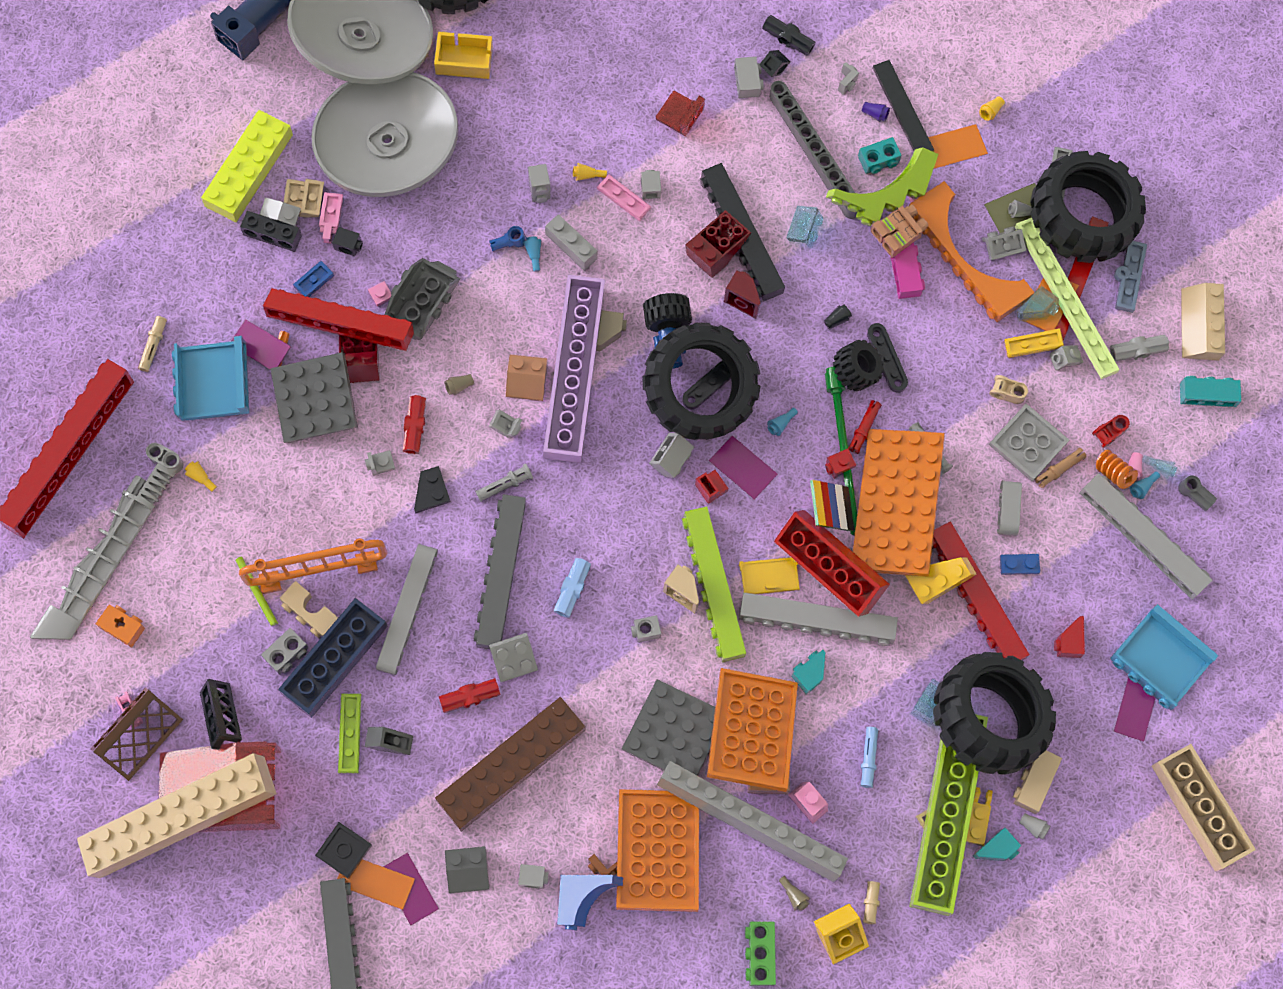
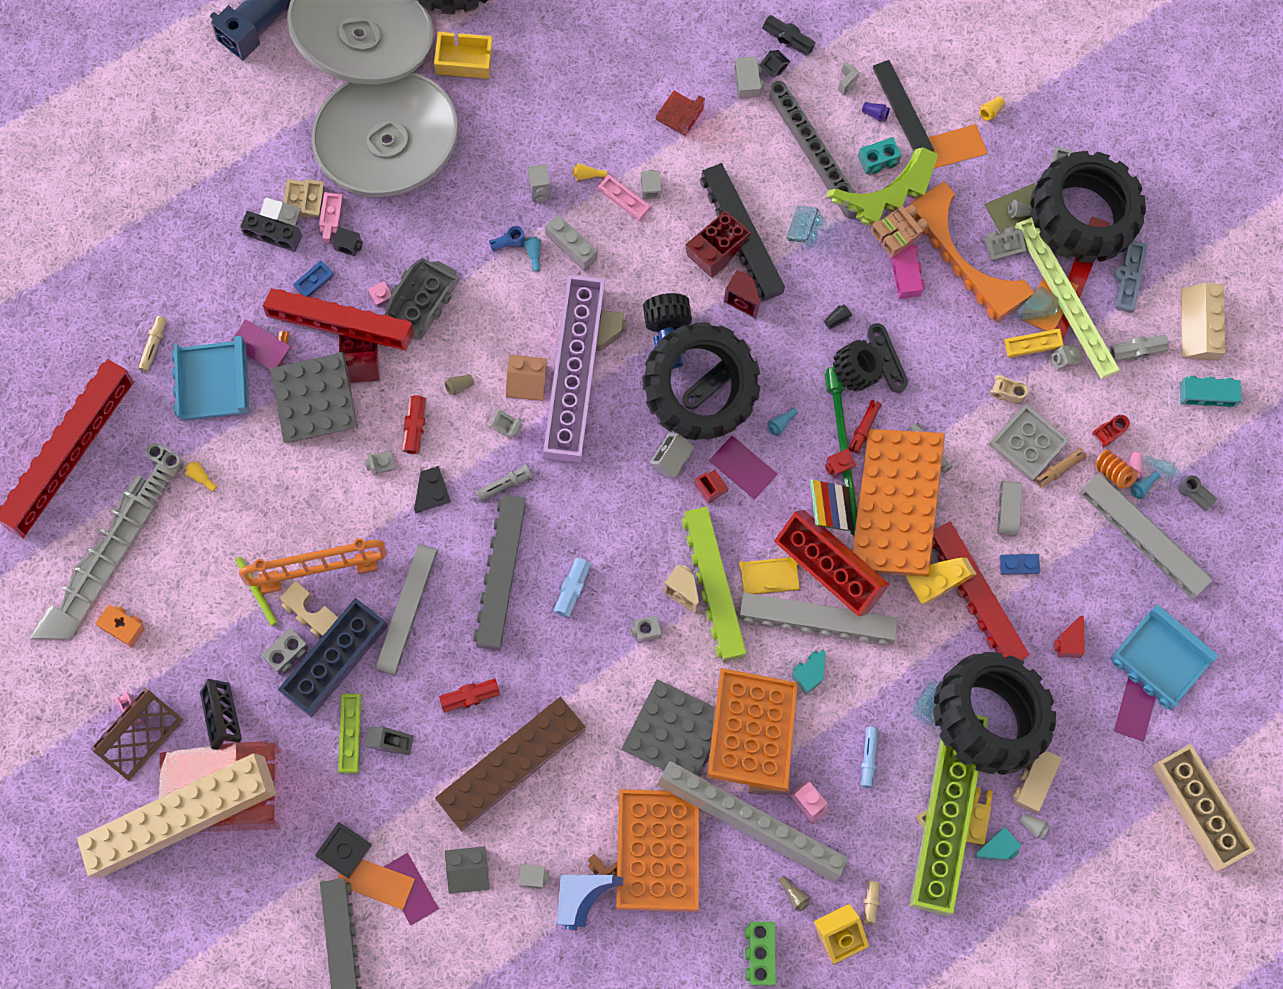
(247, 166): neon yellow brick -> none
(513, 657): light grey plate -> none

